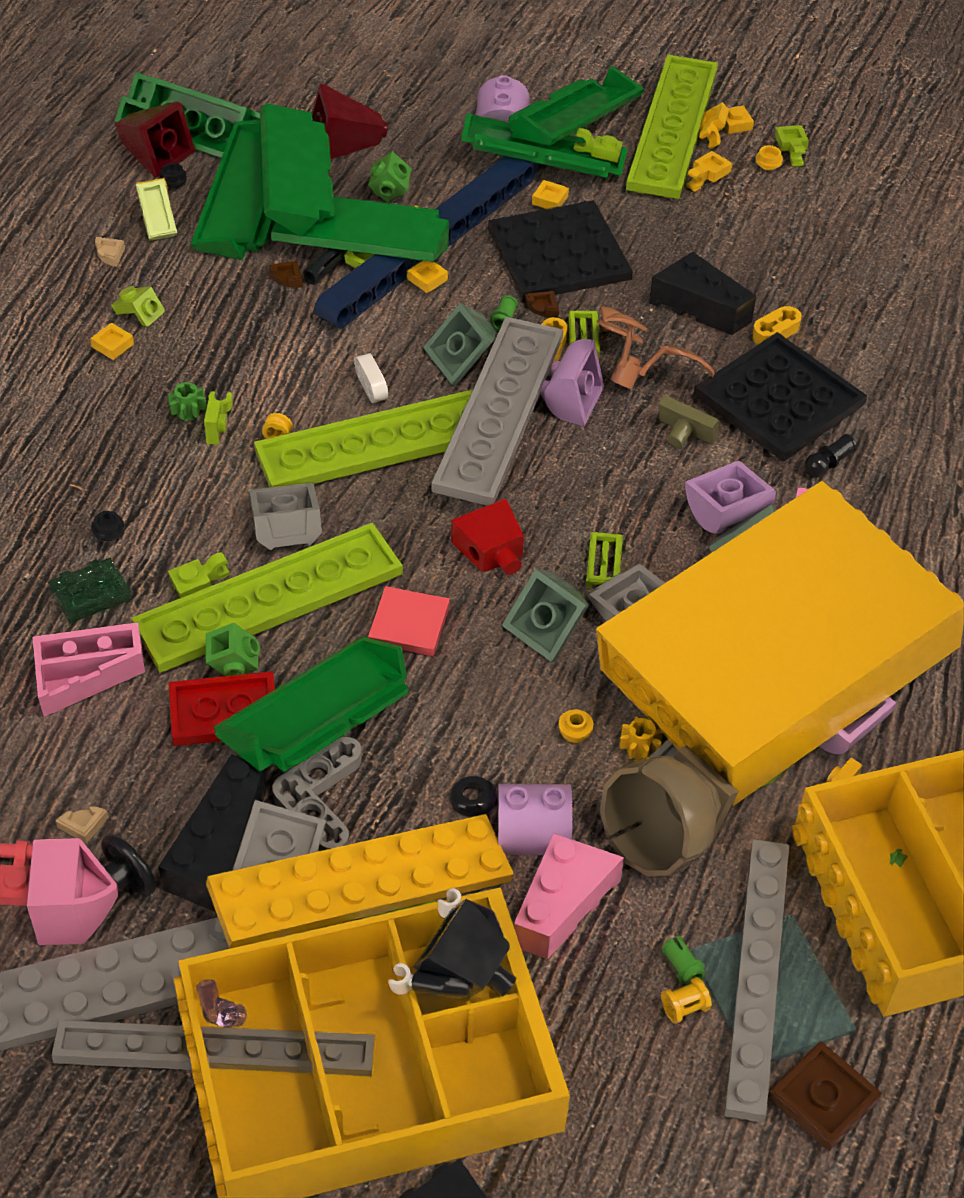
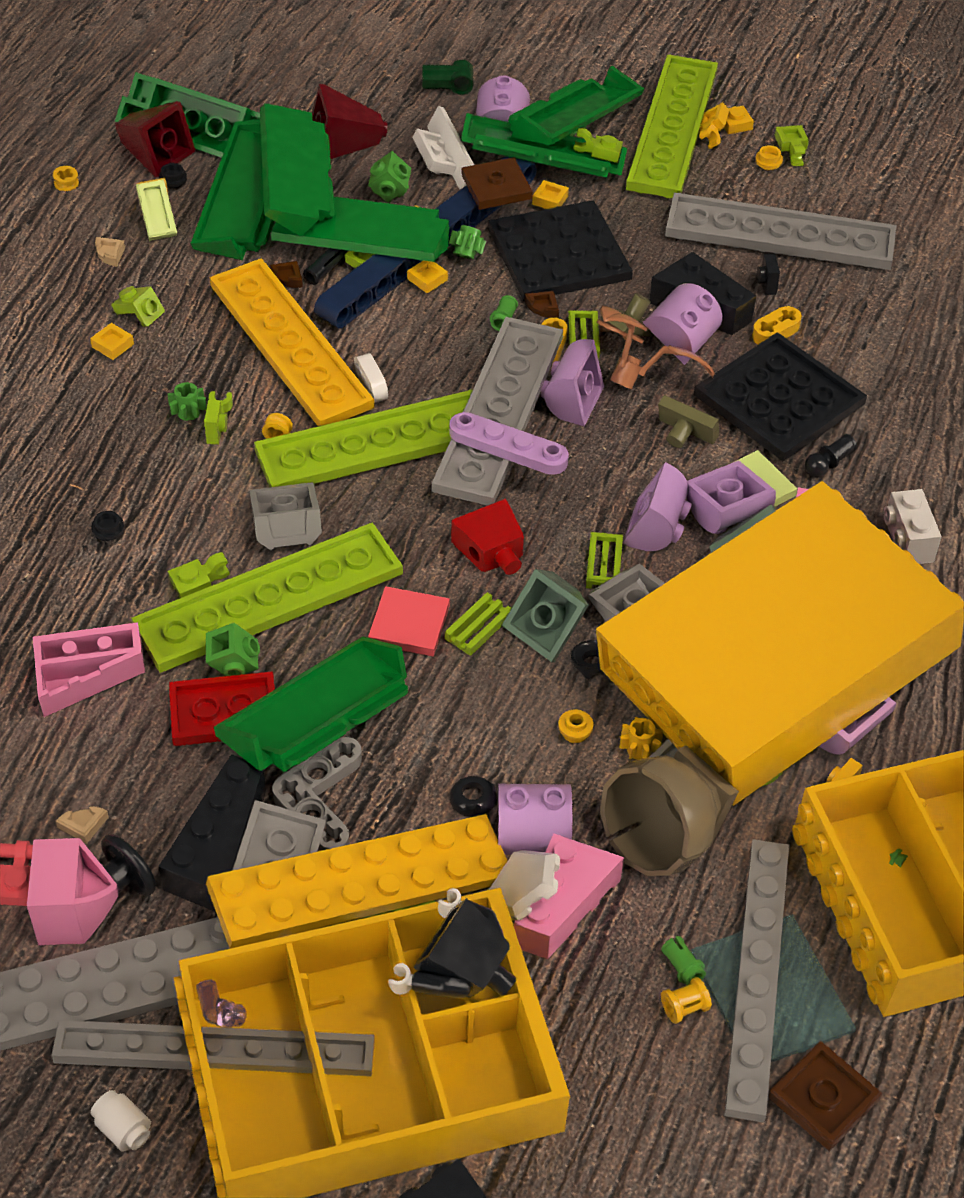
(65, 178): none -> yellow bush
(90, 589): clear green plate -> none
(121, 1121): none -> white brick
(292, 343): none -> yellow plate
(443, 147): none -> white bracket
(457, 77): none -> dark green piece
(460, 342): sand green slope -> none
(467, 242): none -> bright green gear
(470, 623): none -> lime tile
(496, 183): none -> reddish brown plate
(508, 443): none -> lavender plate
(526, 880): none -> white tile
(580, 653): none -> black piece
(635, 310): none -> olive tile
(658, 511): none -> lavender brick
(685, 318): none -> lavender brick
(708, 167): yellow plate -> none
(769, 274): none -> black plate
(771, 475): none -> yellowish green tile
(781, 231): none -> light grey plate
(913, 524): none -> white brick

